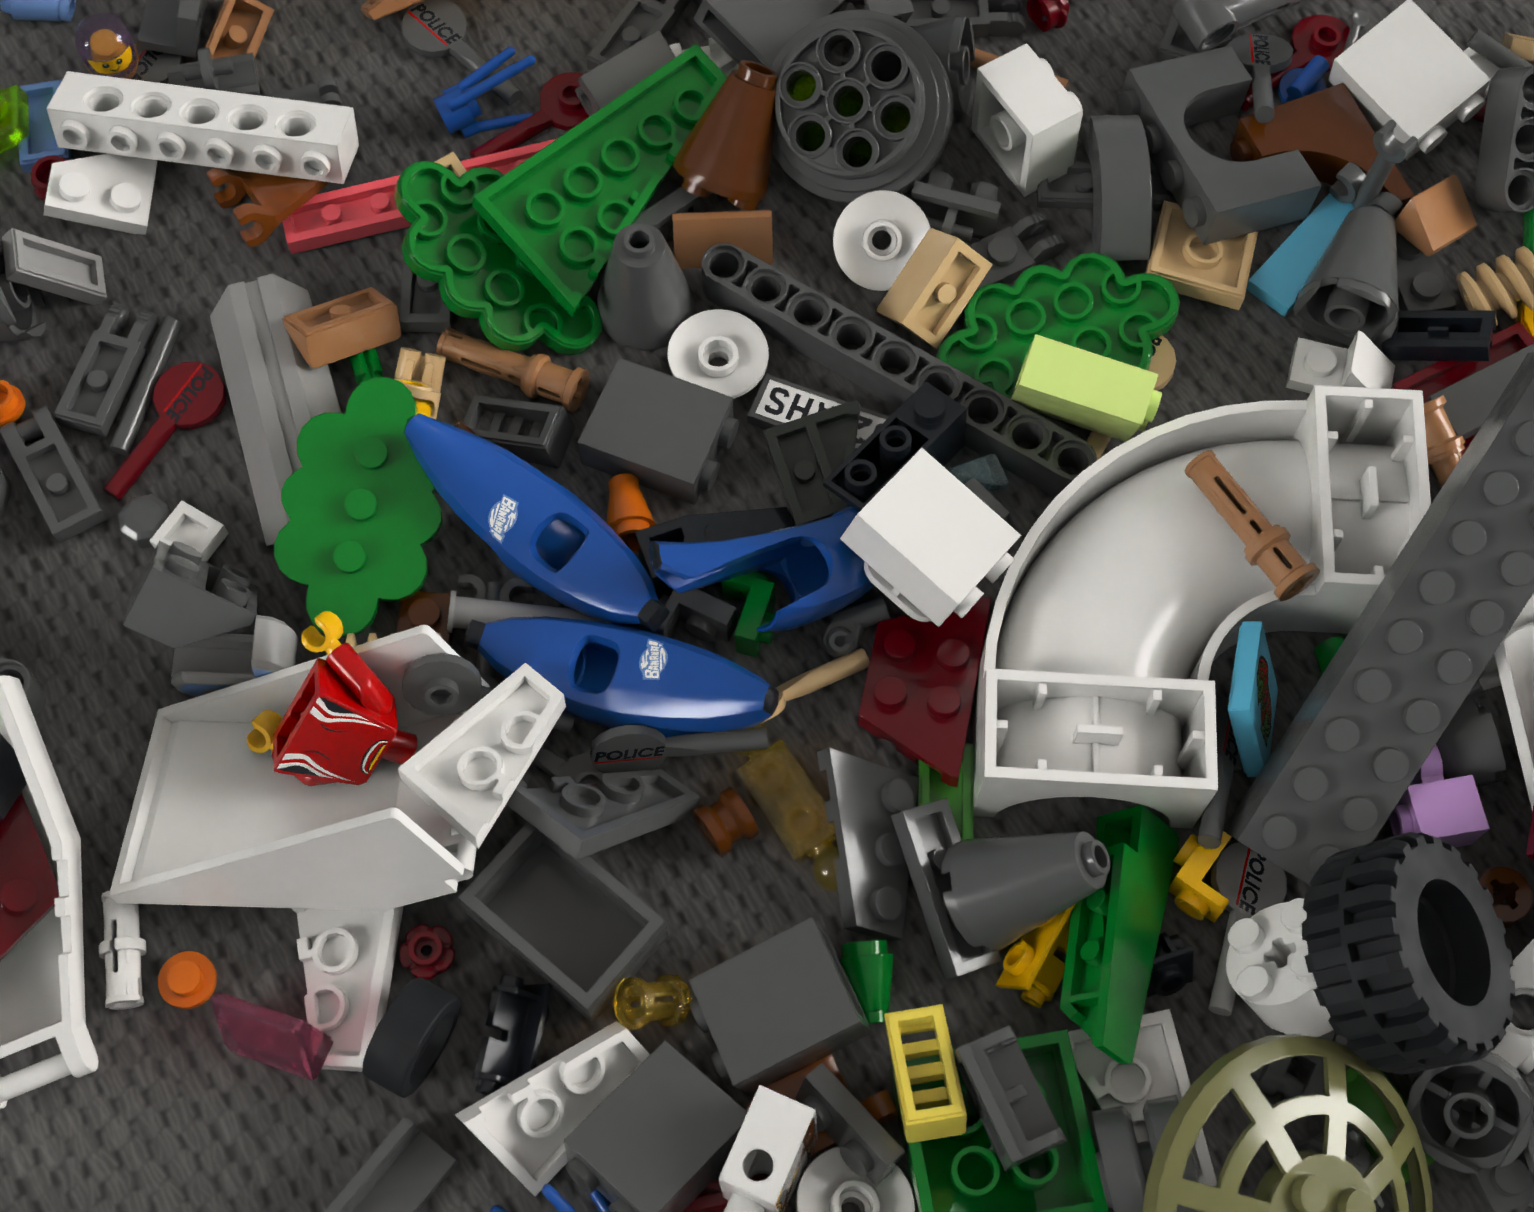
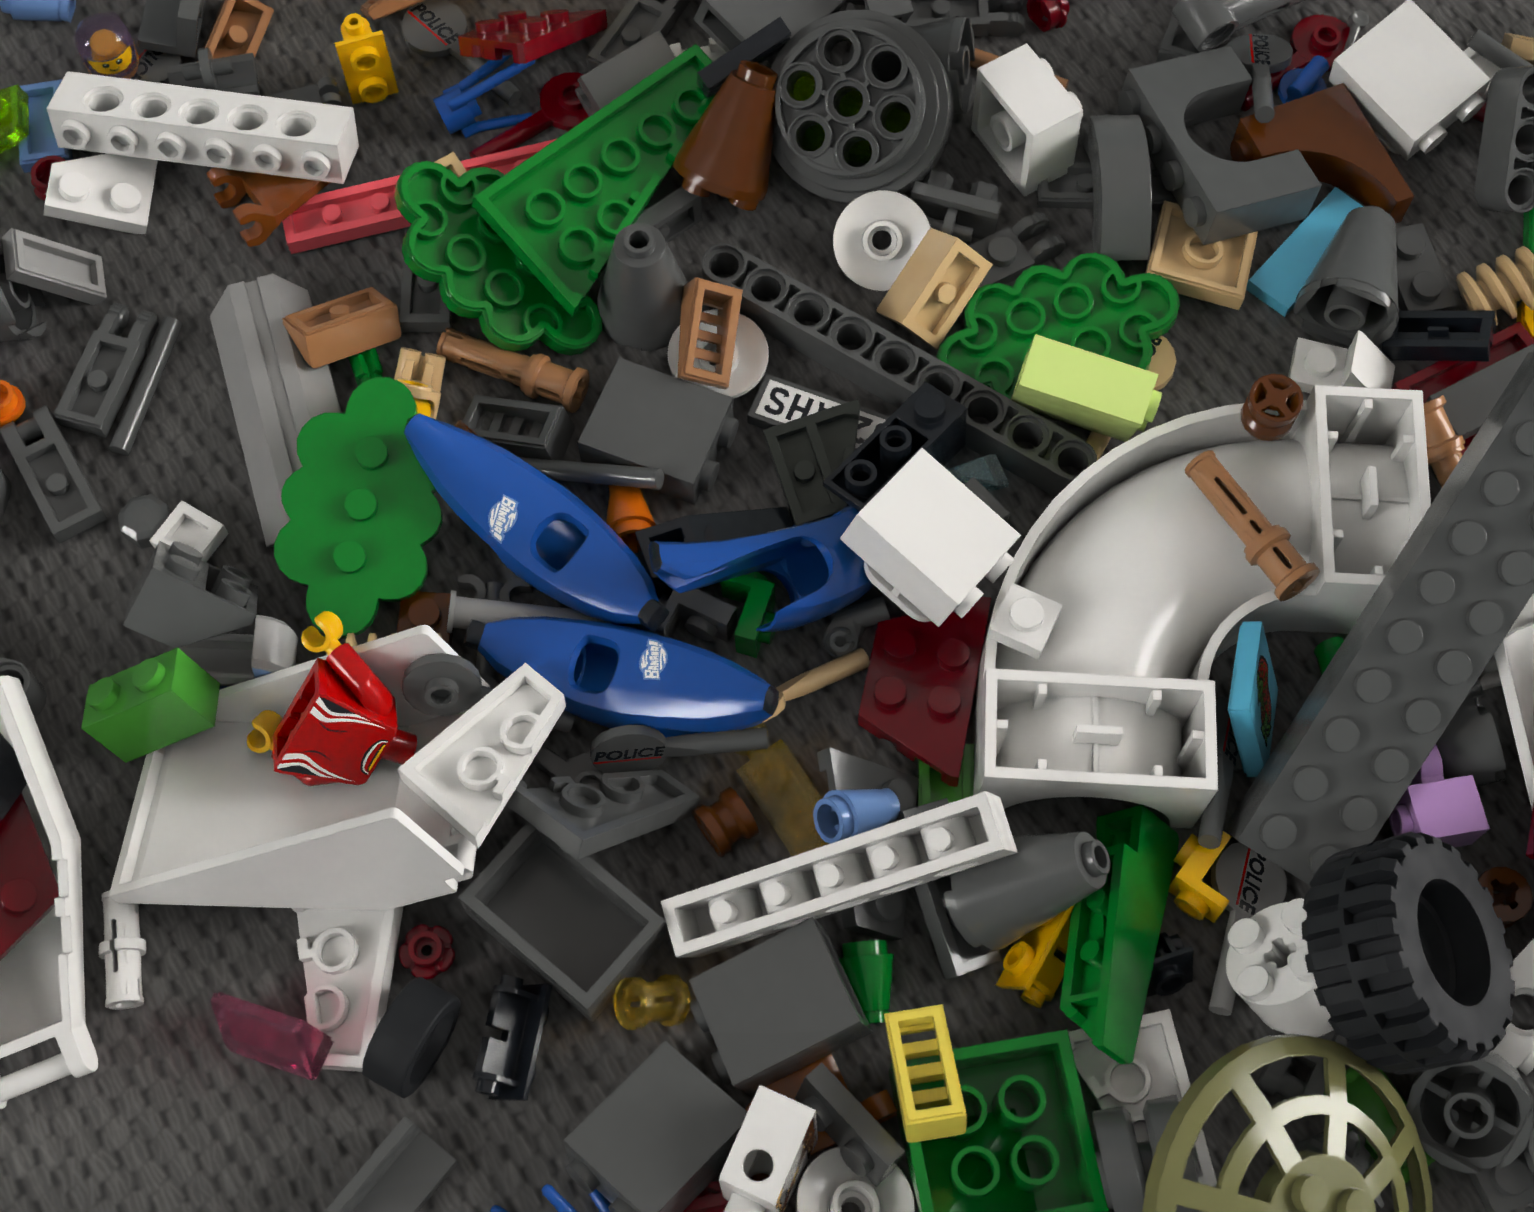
(151, 705): none -> bright green brick
(185, 399): dark red piece -> none
(187, 980): orange plate -> none
(365, 61): none -> yellow hinge
(530, 35): none -> dark red wing
(535, 1113): white wing -> none
(599, 473): none -> dark grey bar
(700, 230): medium nougat slope -> none
(728, 302): none -> medium nougat slope
(756, 48): none -> black tile
(839, 875): none -> white brick
(854, 812): none -> medium blue cone
(1007, 1098): dark grey hinge -> none
(1024, 620): none -> white plate
(1272, 393): none -> reddish brown wheel
(1365, 189): dark grey bar -> none
(1436, 217): medium nougat slope -> none

